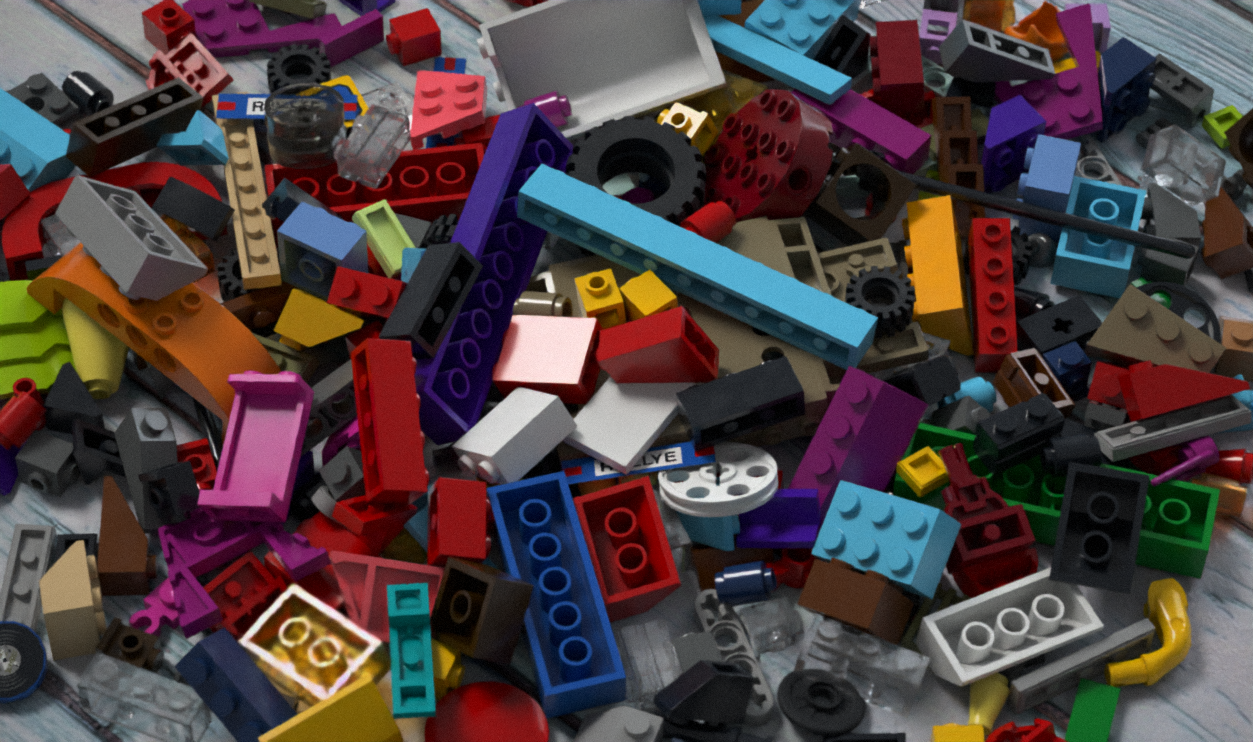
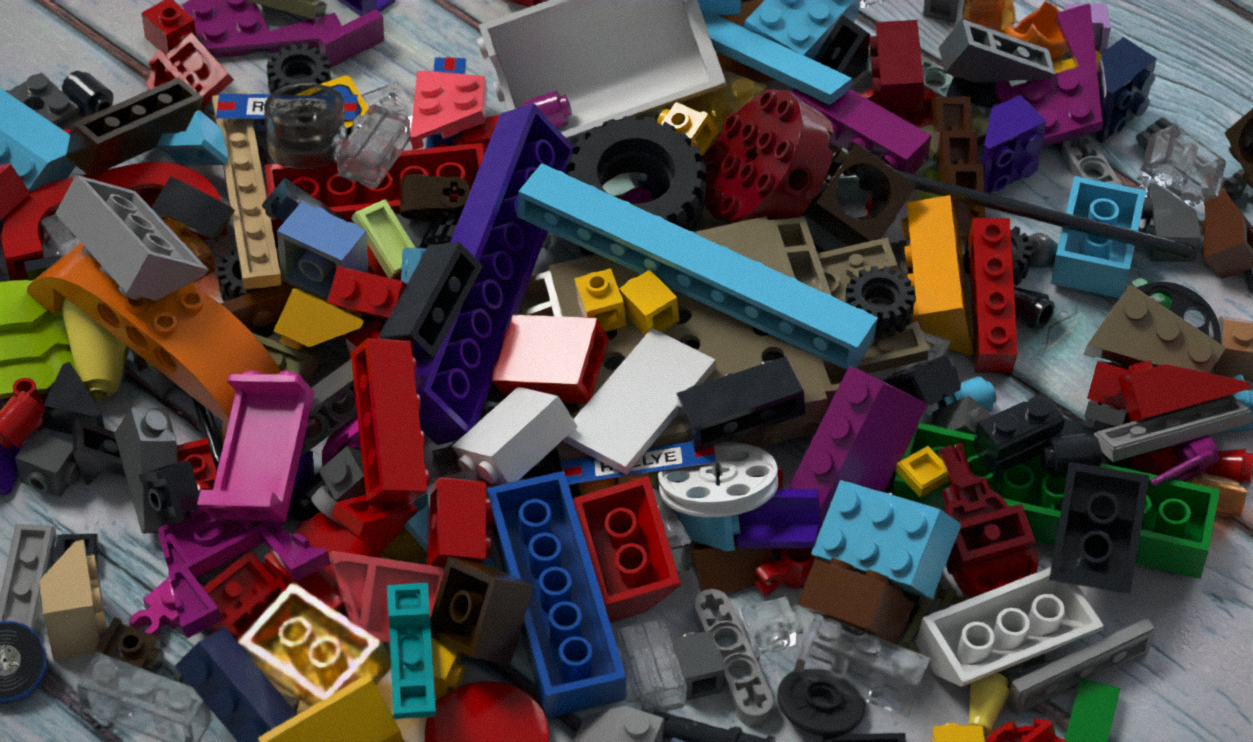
(123, 550): reddish brown slope -> none
(414, 37): red brick -> none
(430, 196): none -> dark brown piece
(543, 304): dark tan brick -> none
(659, 350): red slope -> none
(707, 693): black slope -> none
(711, 221): red brick -> none
(745, 584): dark blue brick -> none
(932, 39): lavender brick -> none
(1028, 375): reddish brown brick -> none
(1048, 181): medium blue brick -> none
(1058, 326): black brick -> none
(1071, 369): dark blue brick -> none
(1166, 267): dark grey brick -> none
(1168, 612): yellow piece -> none
(1182, 89): dark grey hinge -> none
(1218, 122): lime plate -> none

